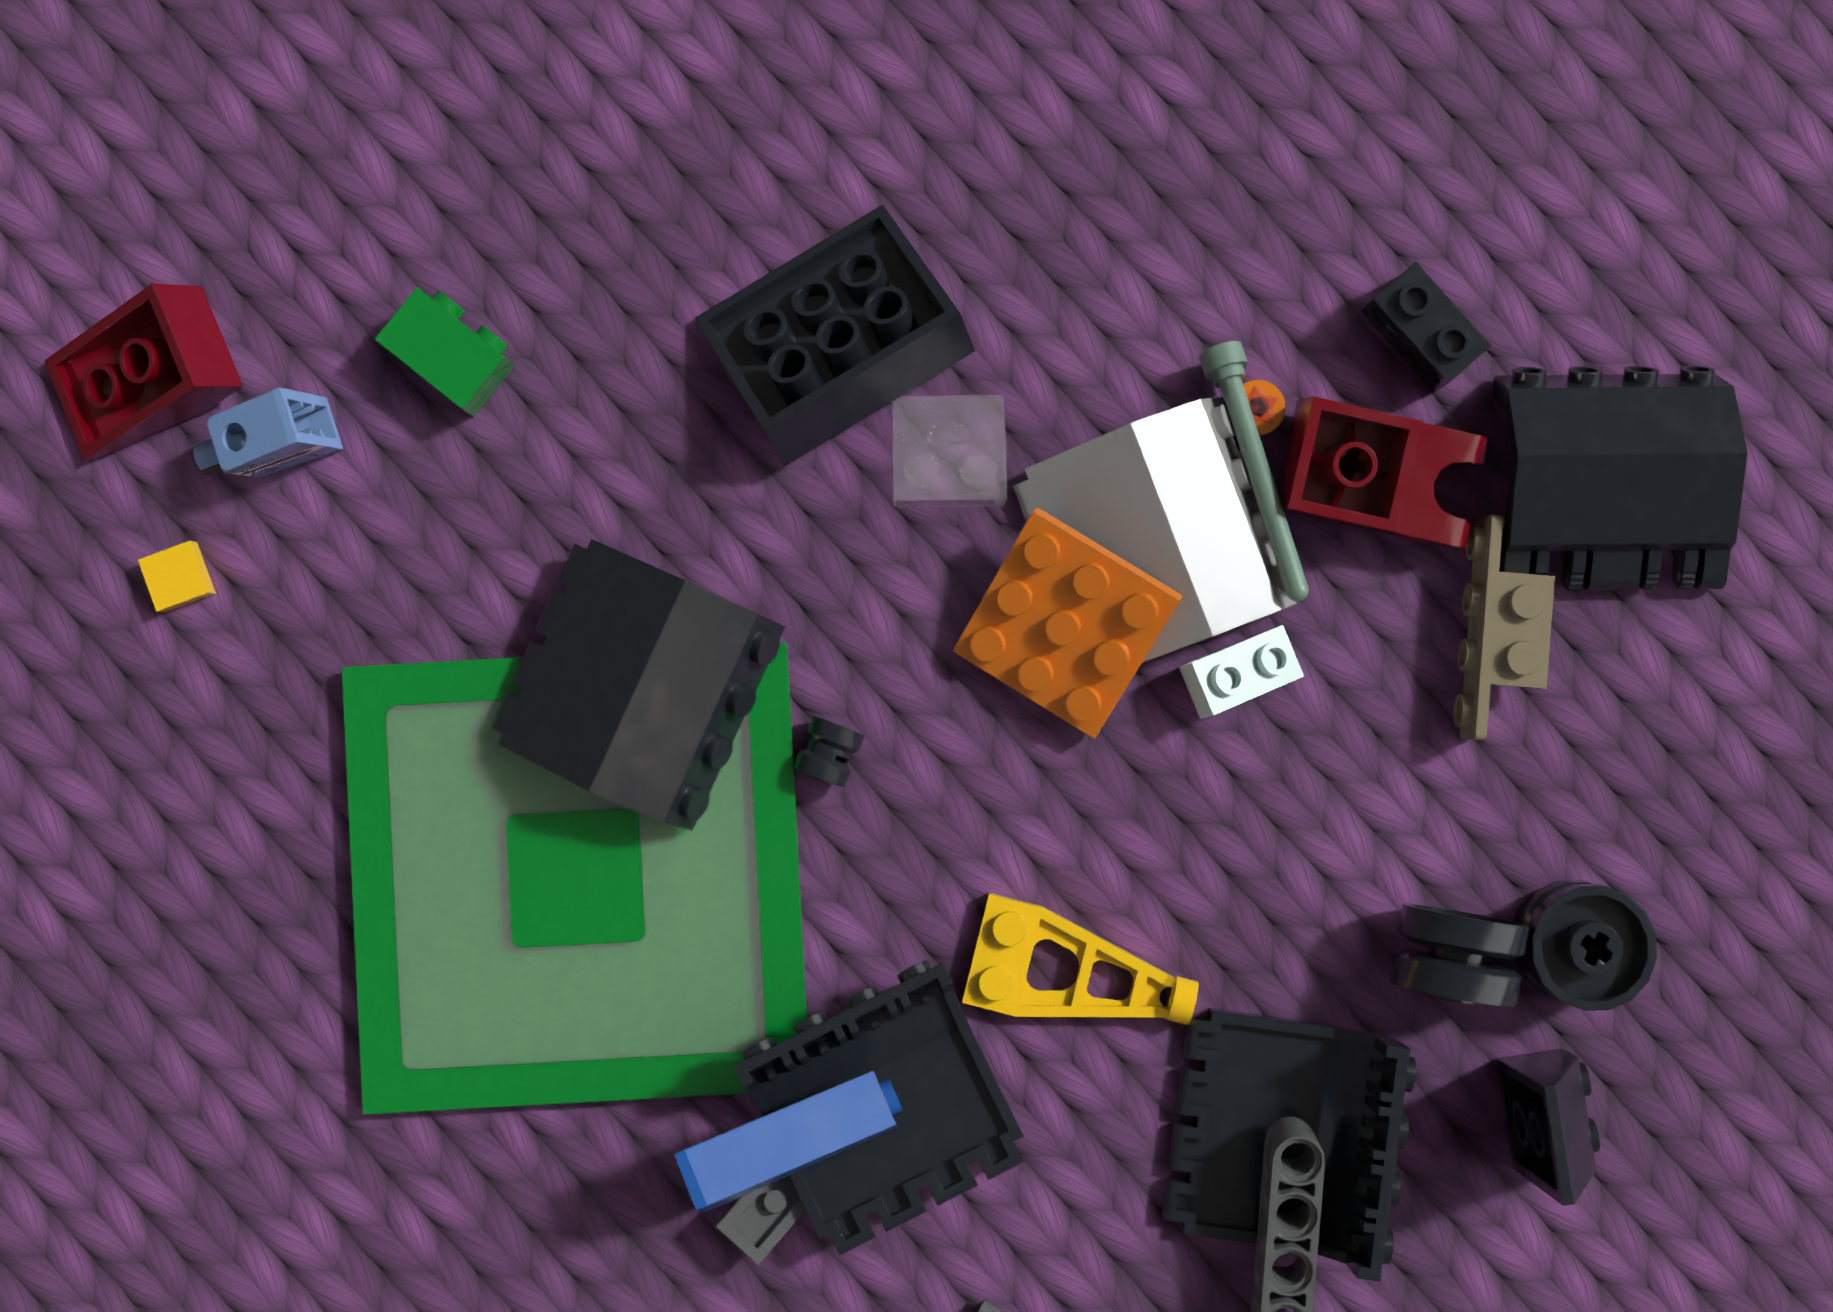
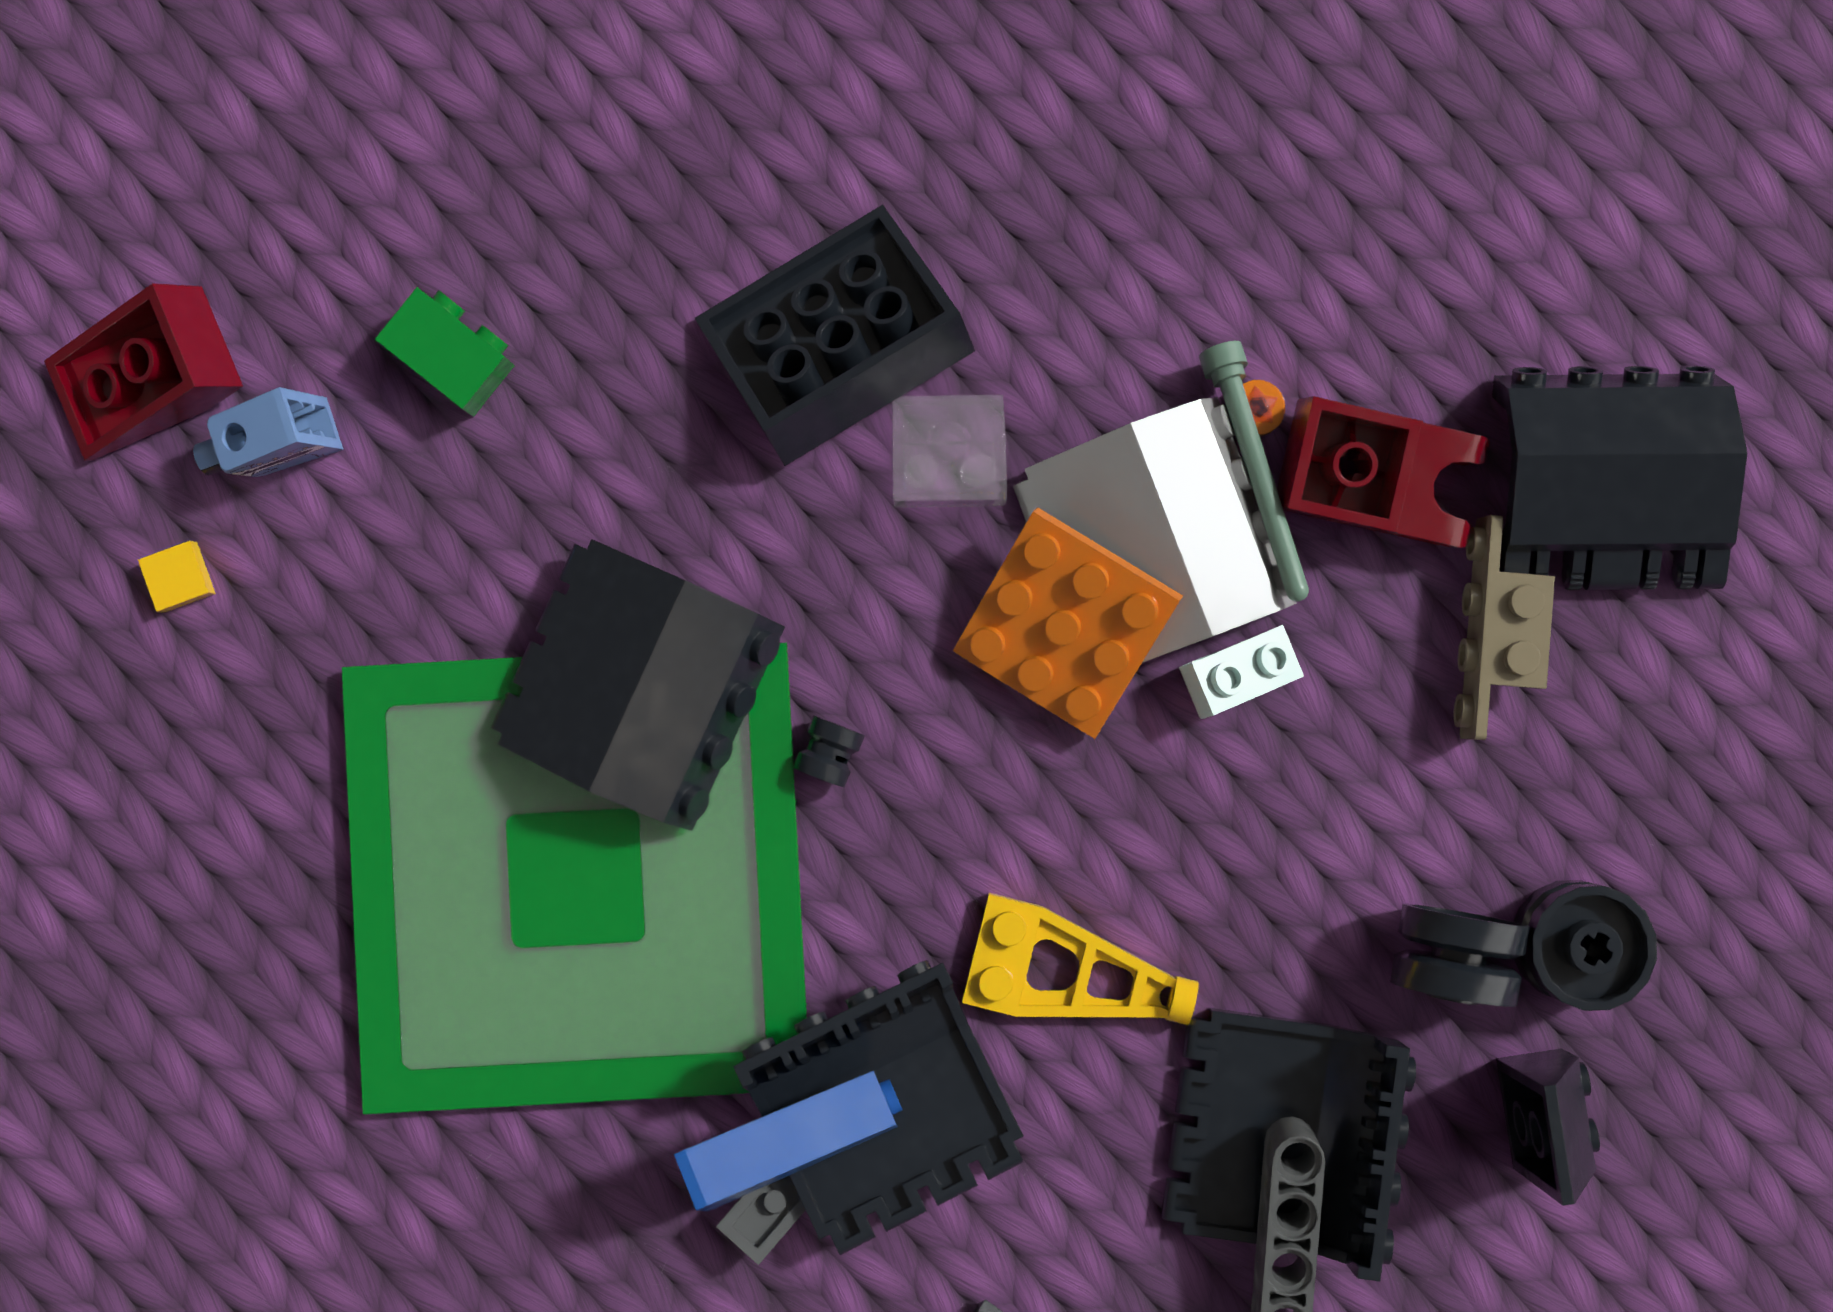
(1425, 328): black brick -> none

